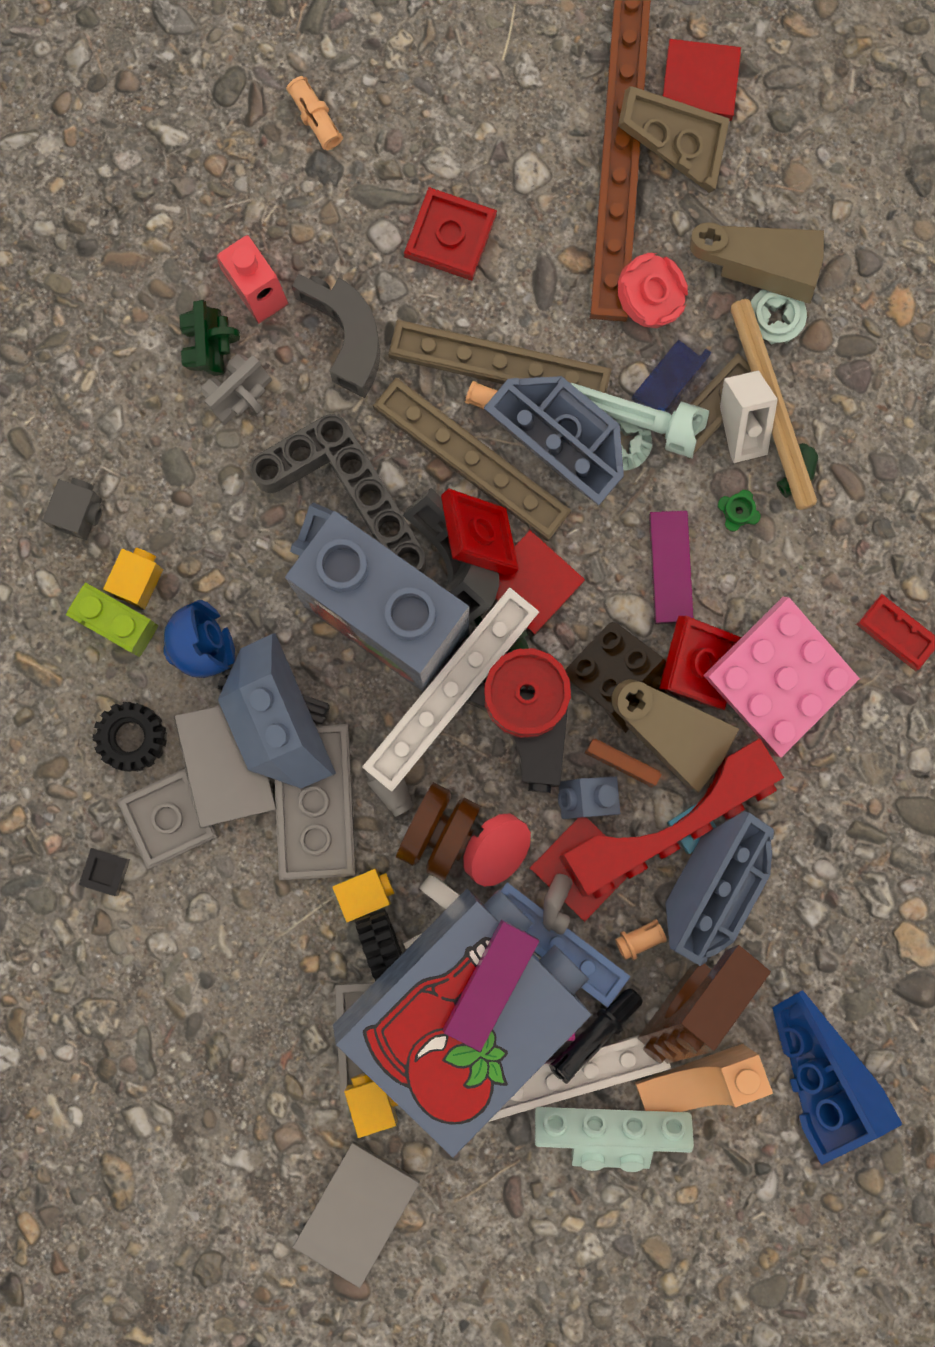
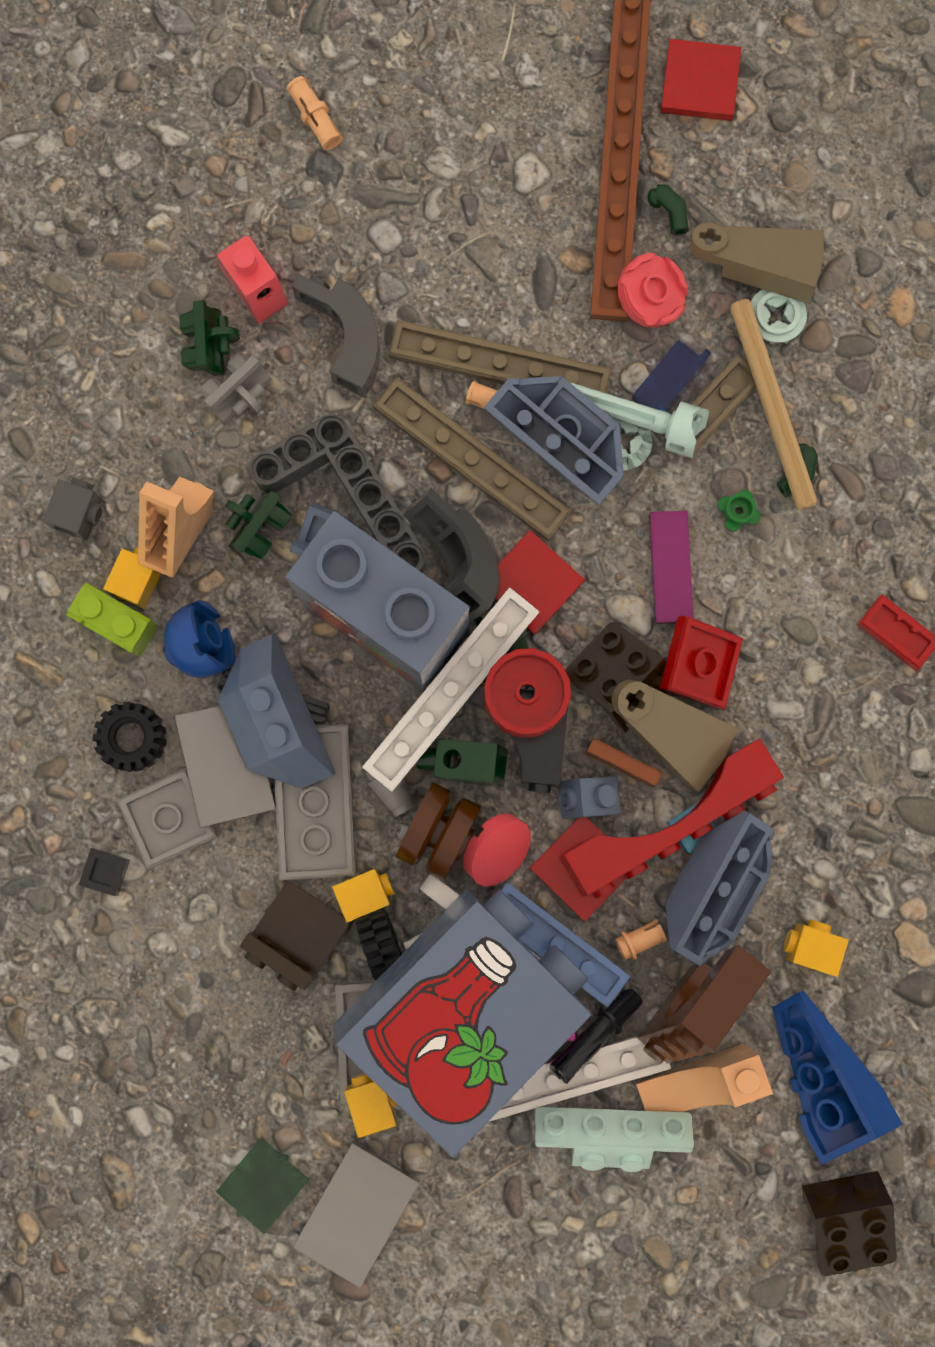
(171, 523): none -> light nougat arch
(262, 1185): none -> clear green piece
(267, 510): none -> dark green hips
(295, 936): none -> dark brown bracket
(450, 233): red tile -> none
(479, 532): red tile -> none
(479, 763): none -> dark green torso
(490, 985): magenta tile -> none
(553, 903): light grey arm -> none
(674, 204): none -> dark green arm
(677, 133): dark tan wing -> none
(747, 415): white slope -> none
(781, 676): bright pink plate -> none
(815, 947): none -> yellow brick
(851, 1223): none -> dark brown bracket

